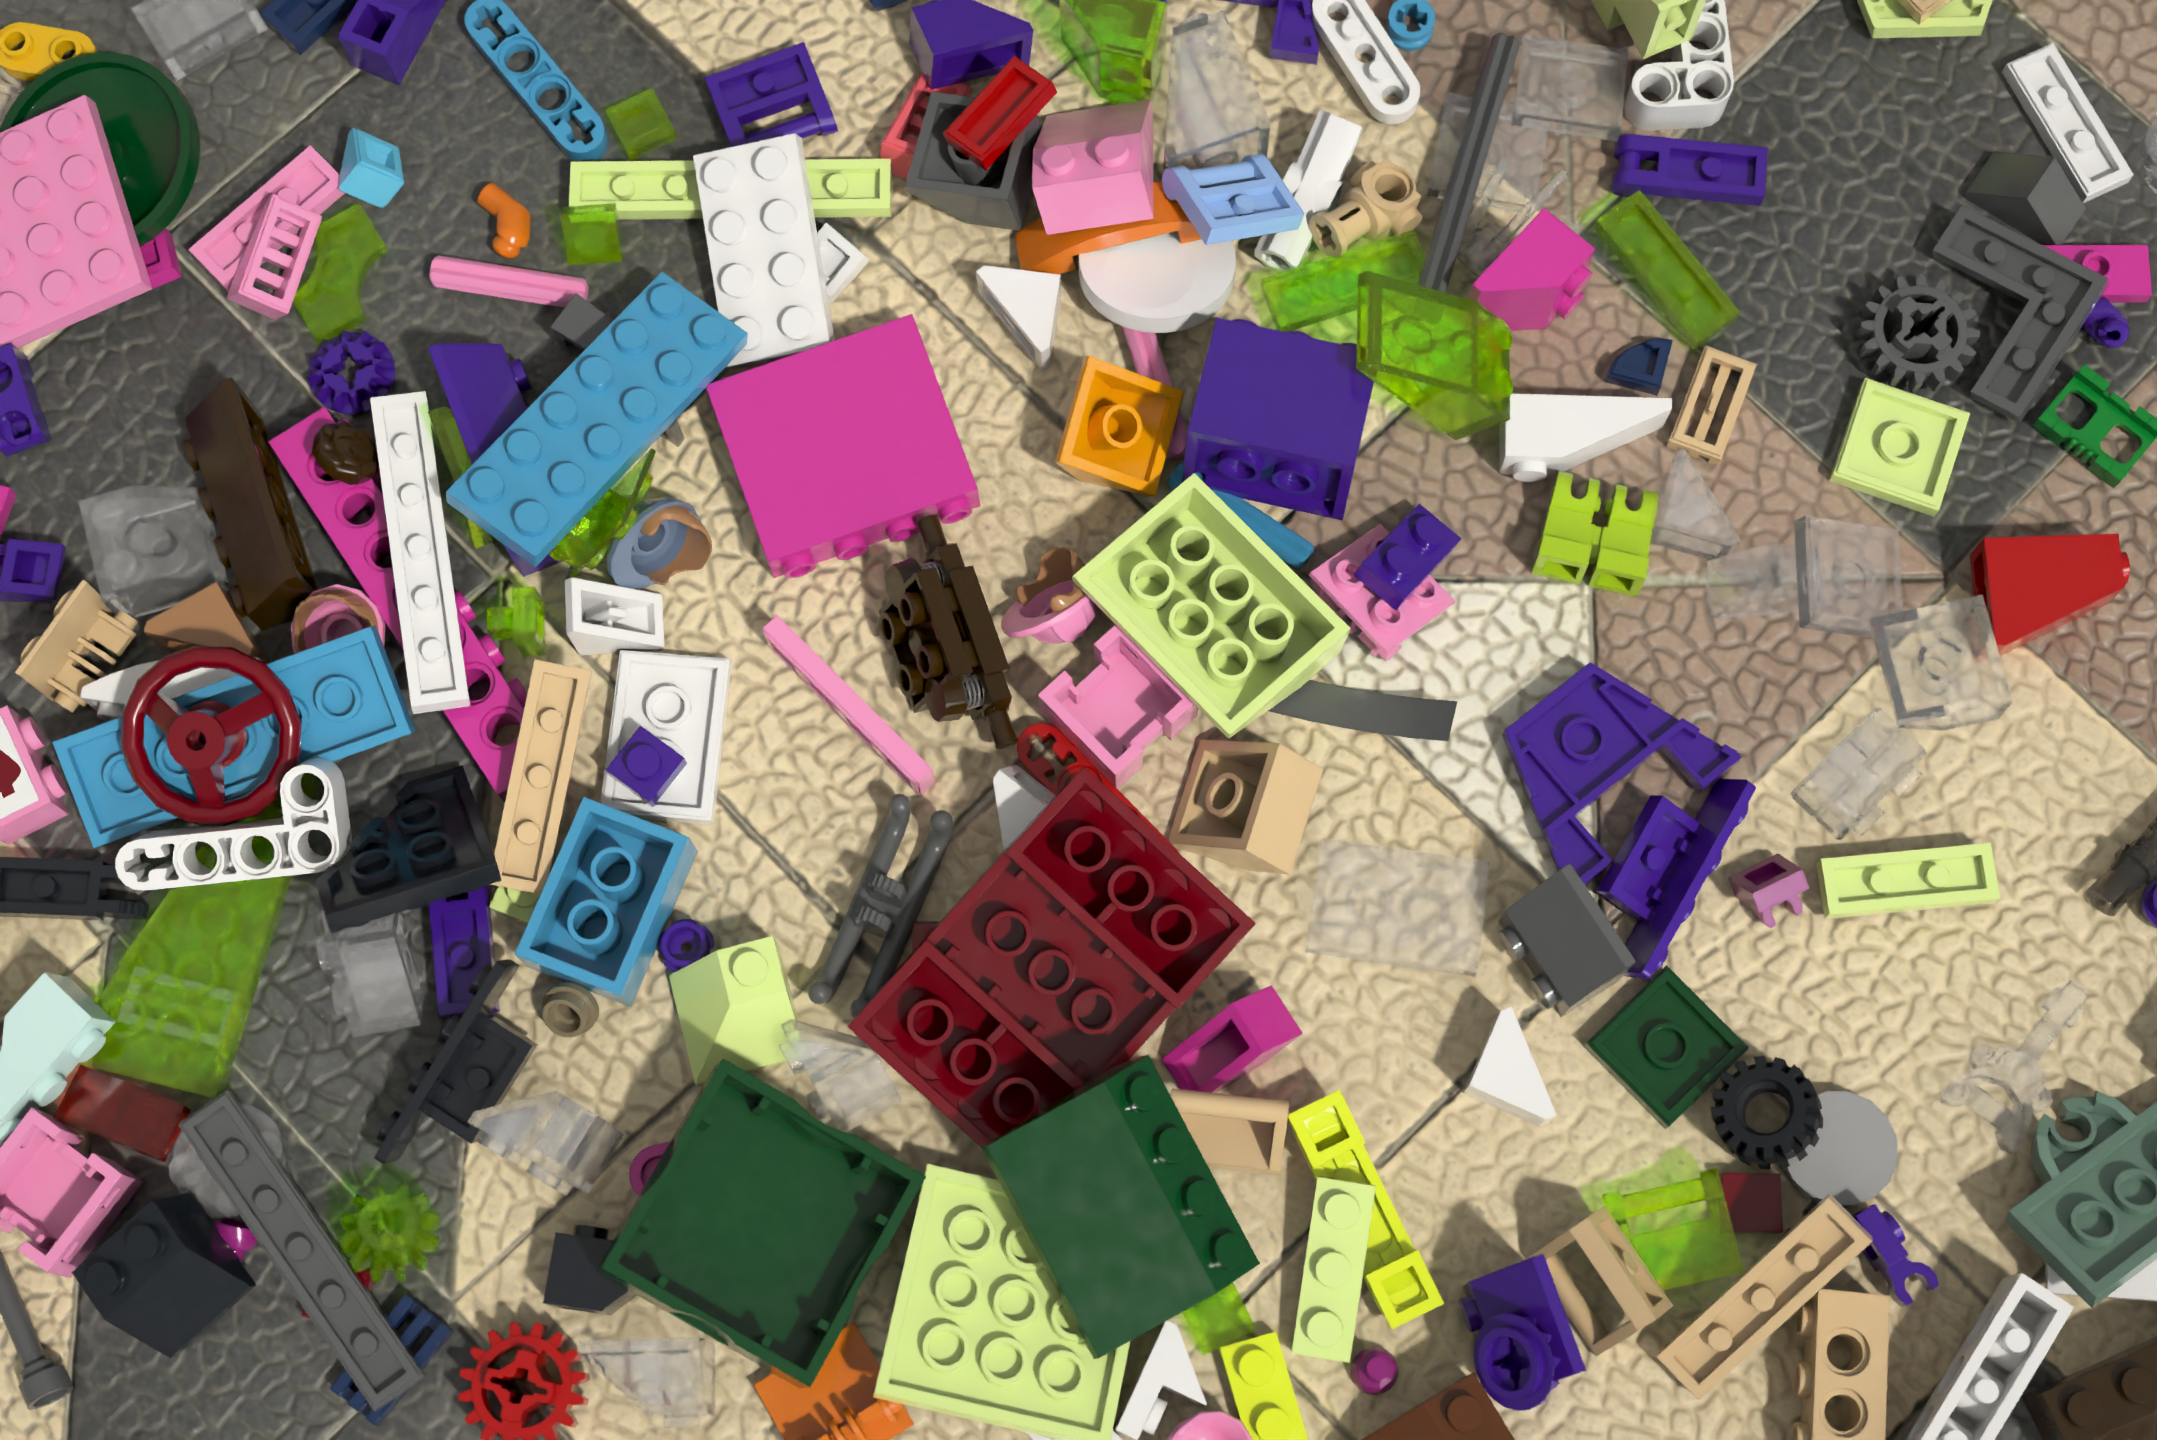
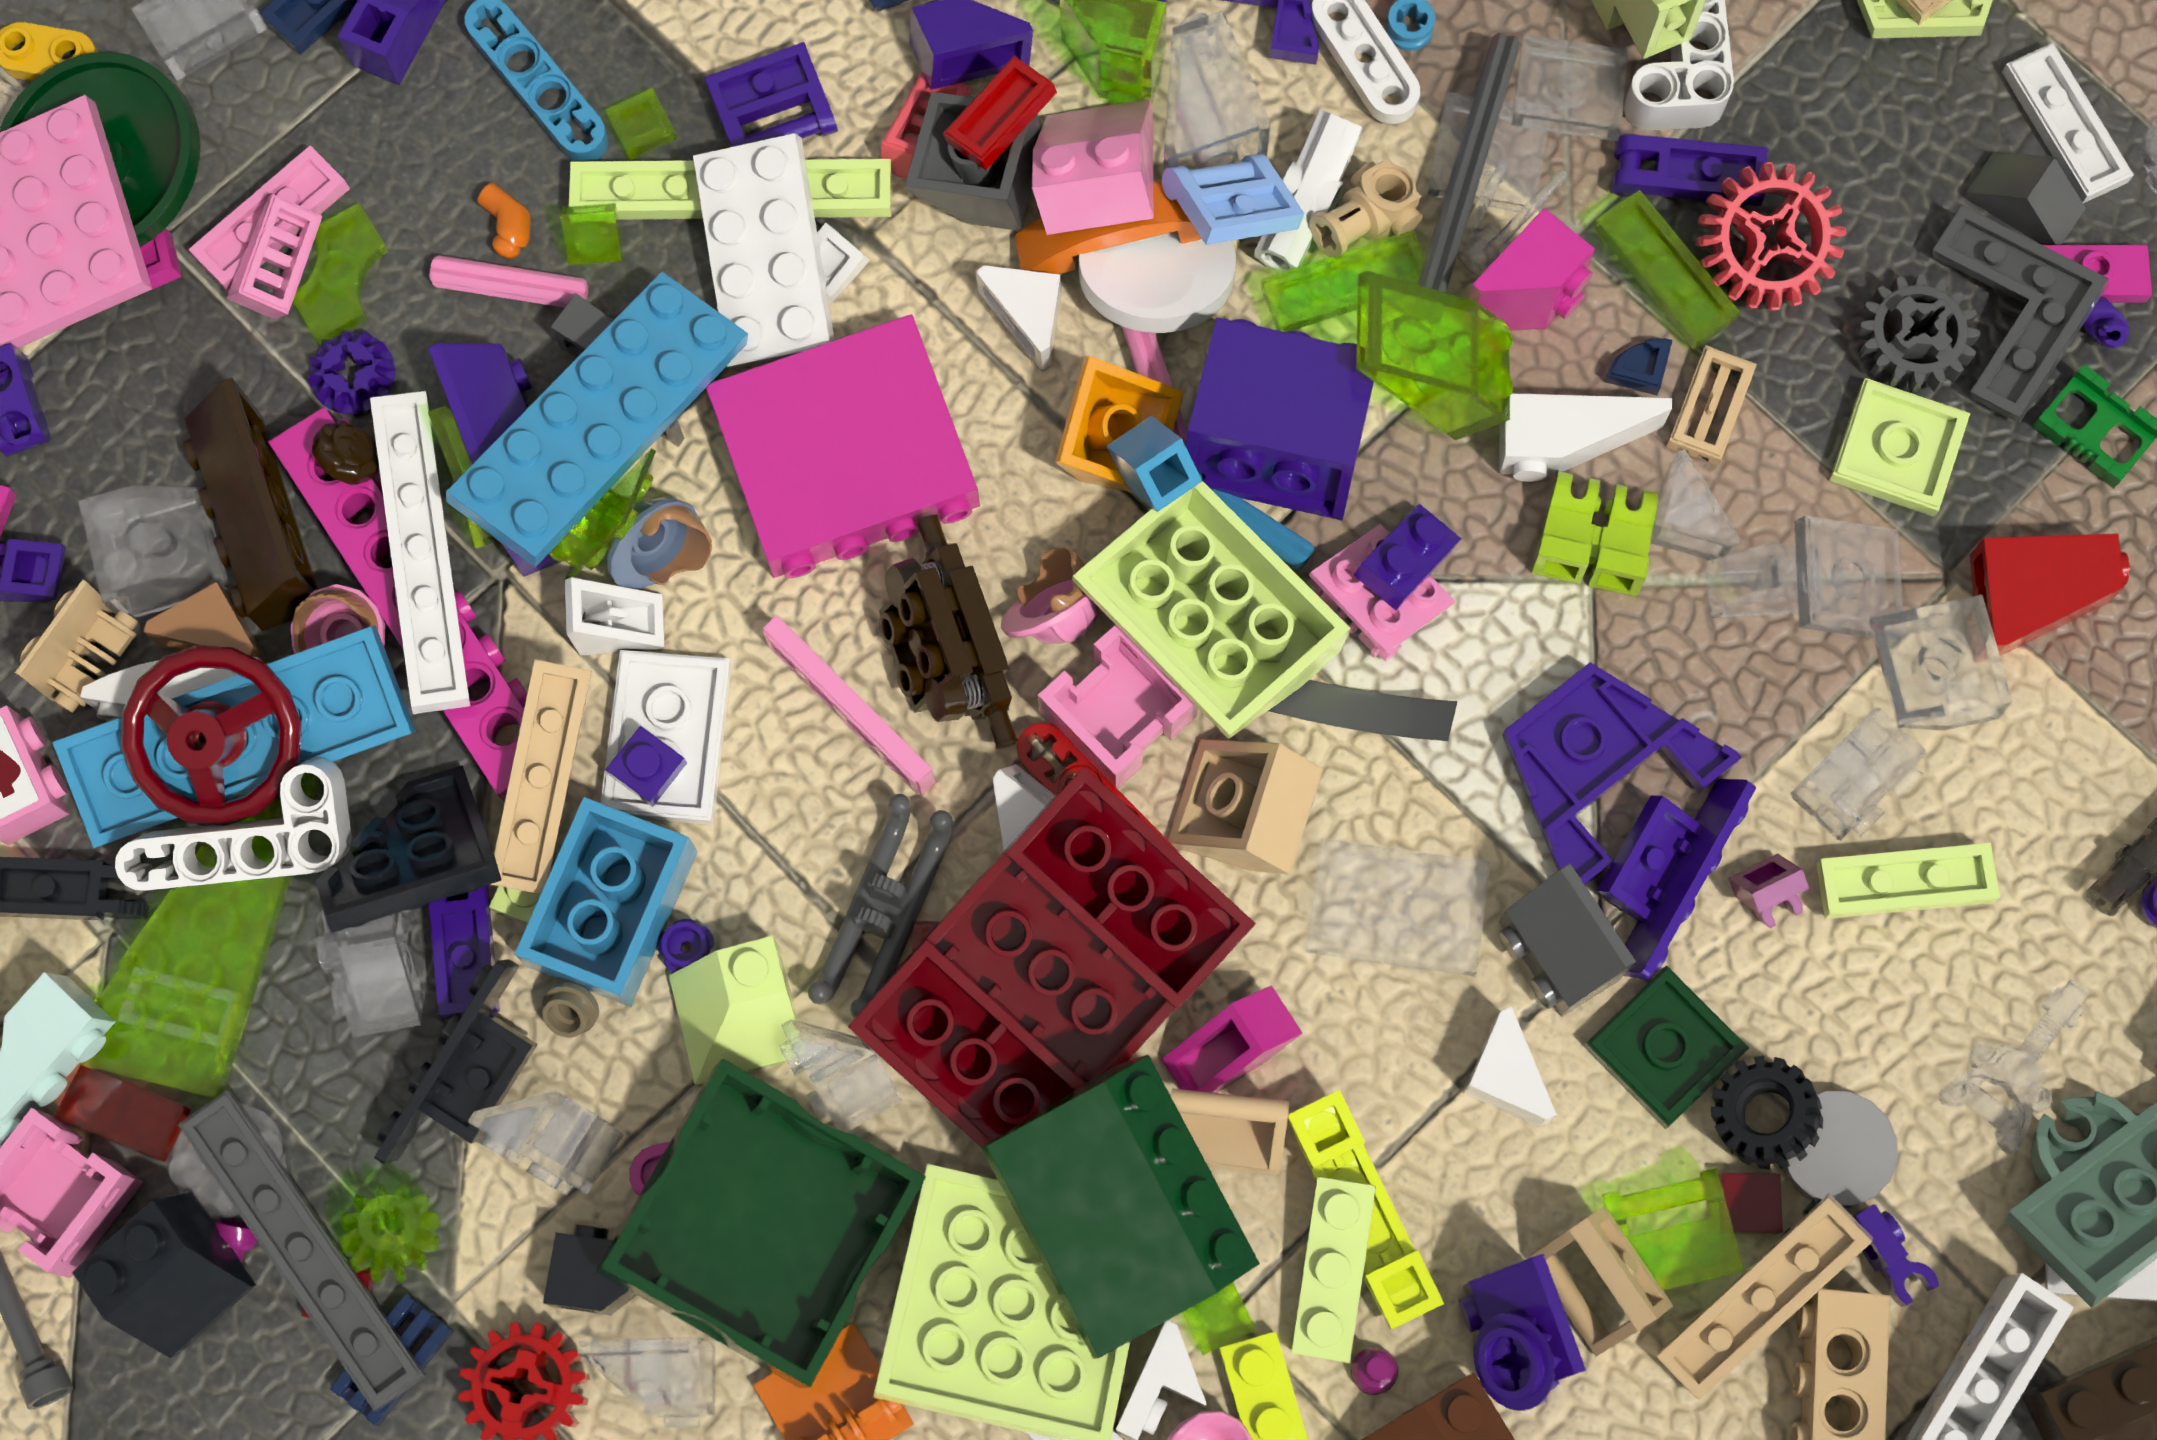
(370, 169): medium azure slope -> none
(521, 623): clear neon green tile -> none
(1154, 463): none -> dark azure brick
(1793, 248): none -> coral gear

